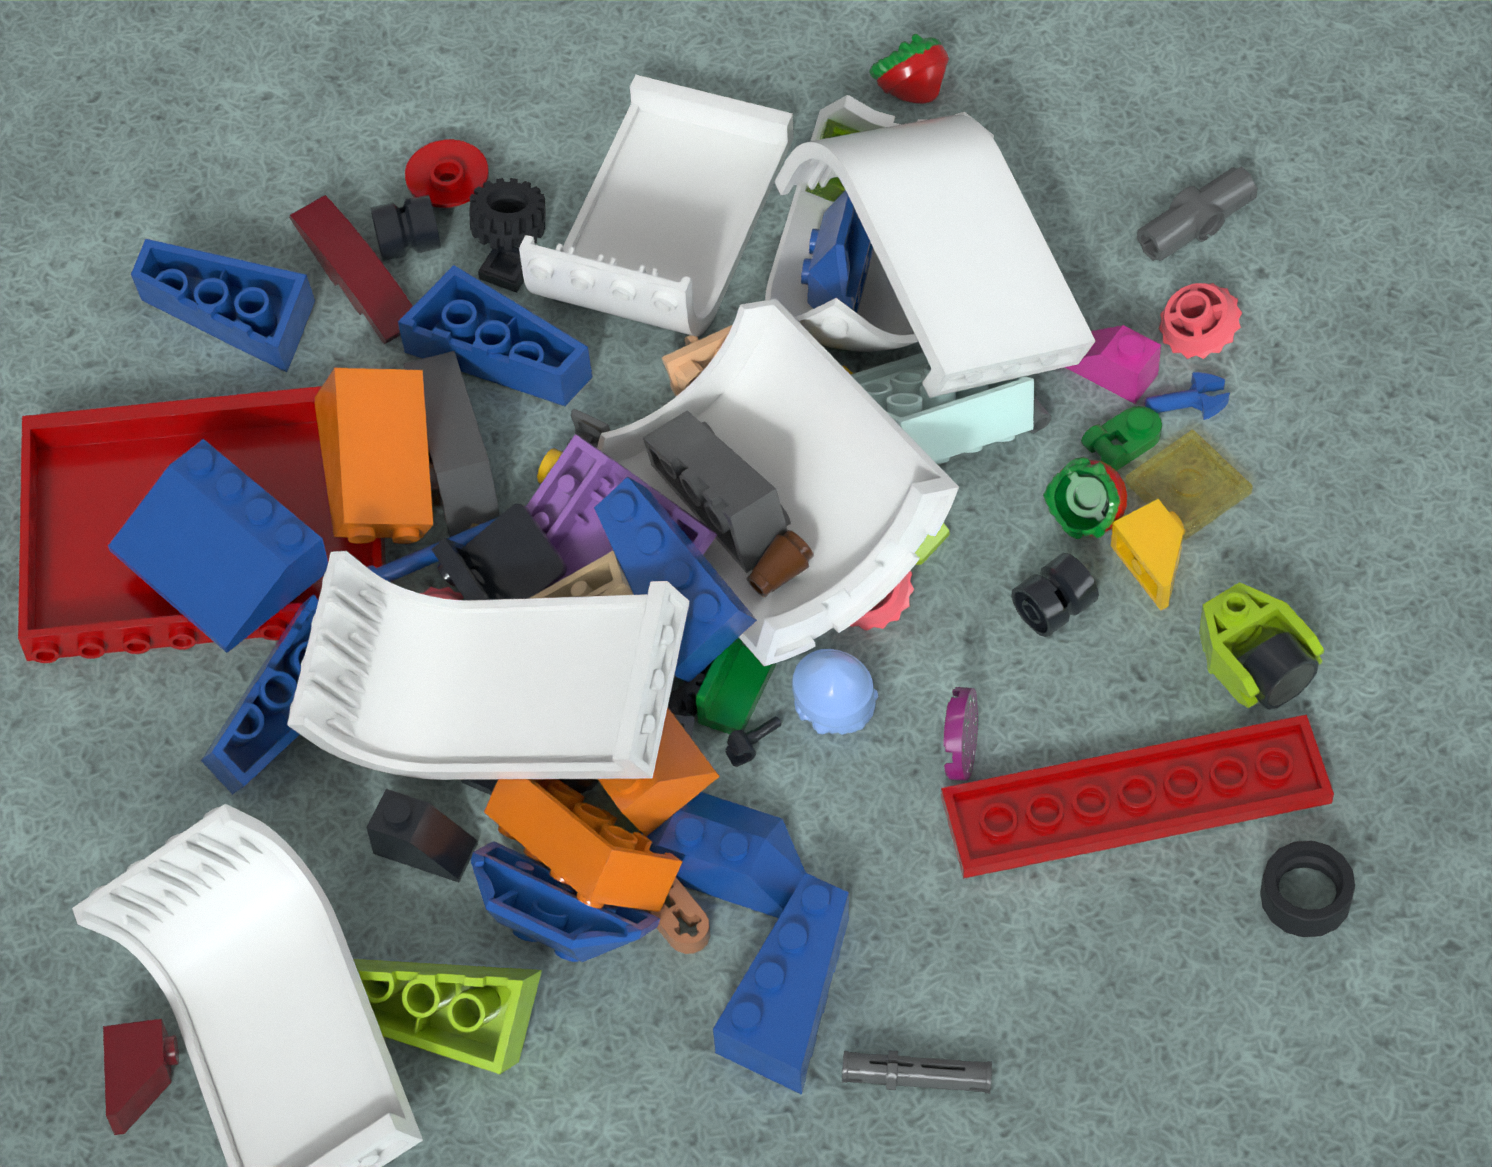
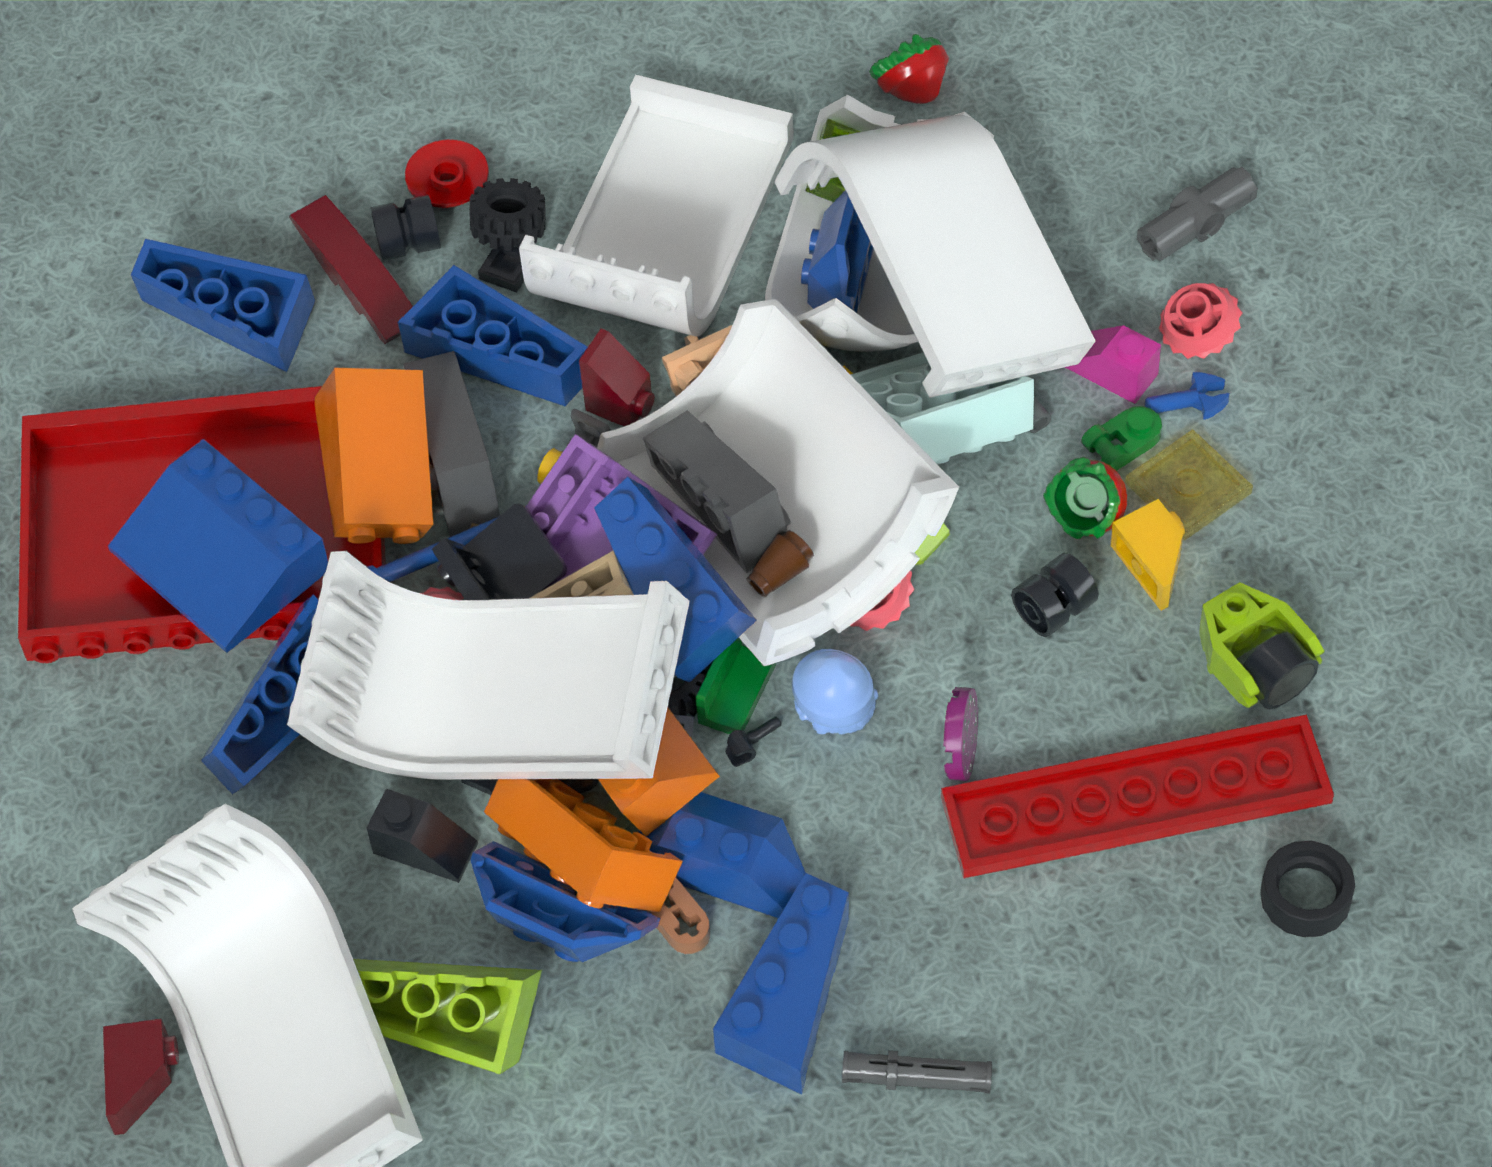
(614, 381): none -> dark red slope

